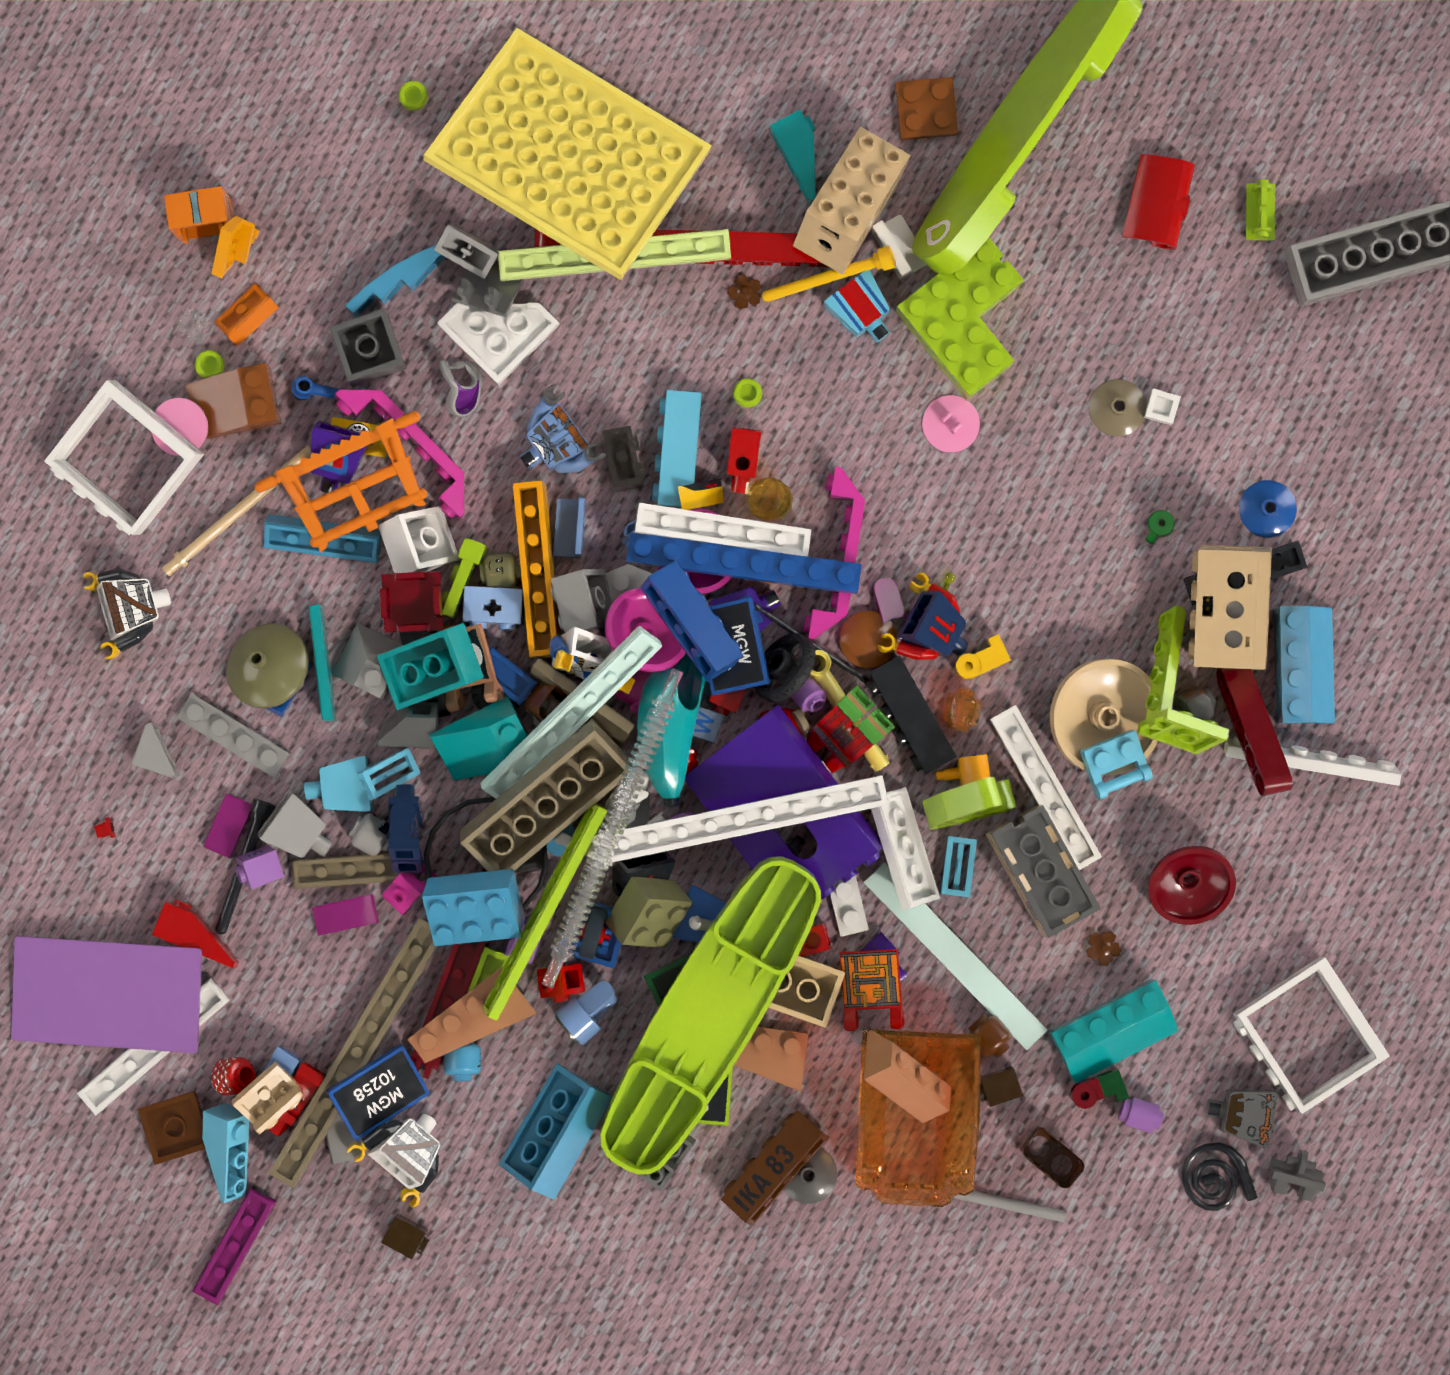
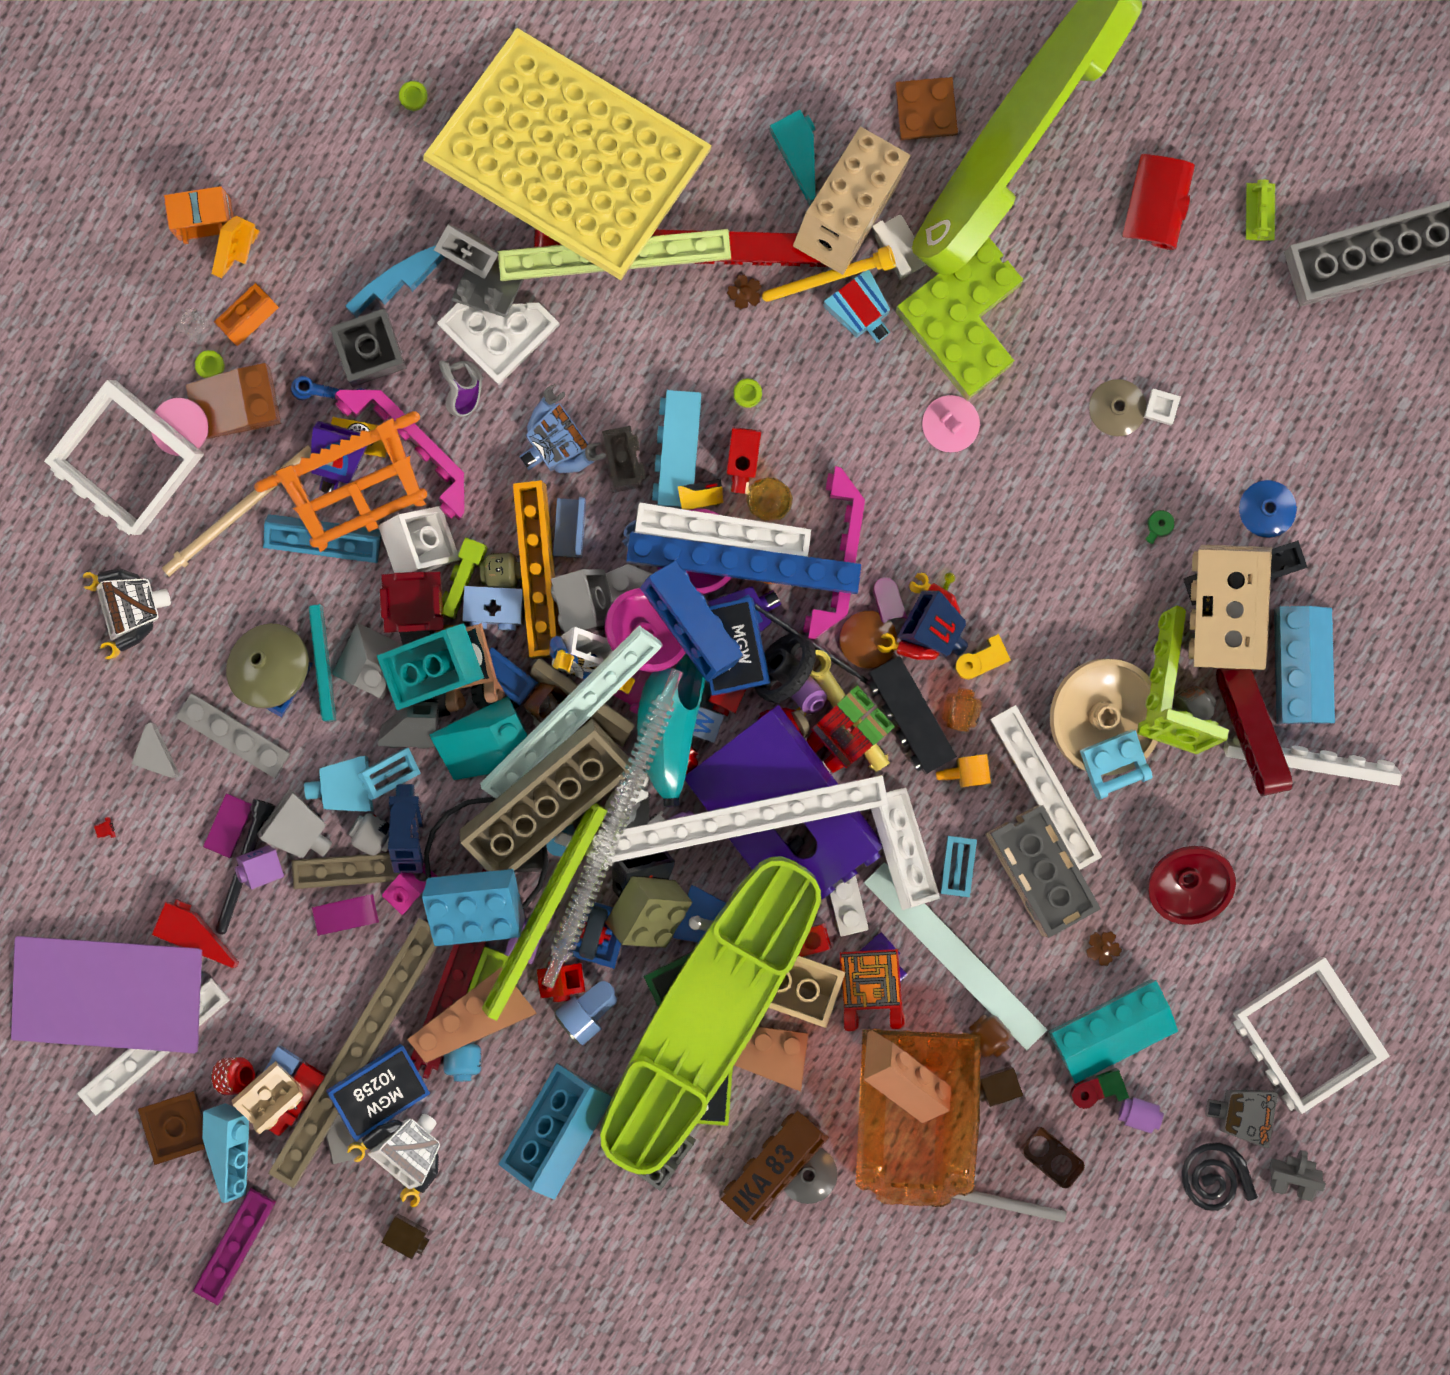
(969, 803): lime connector -> none

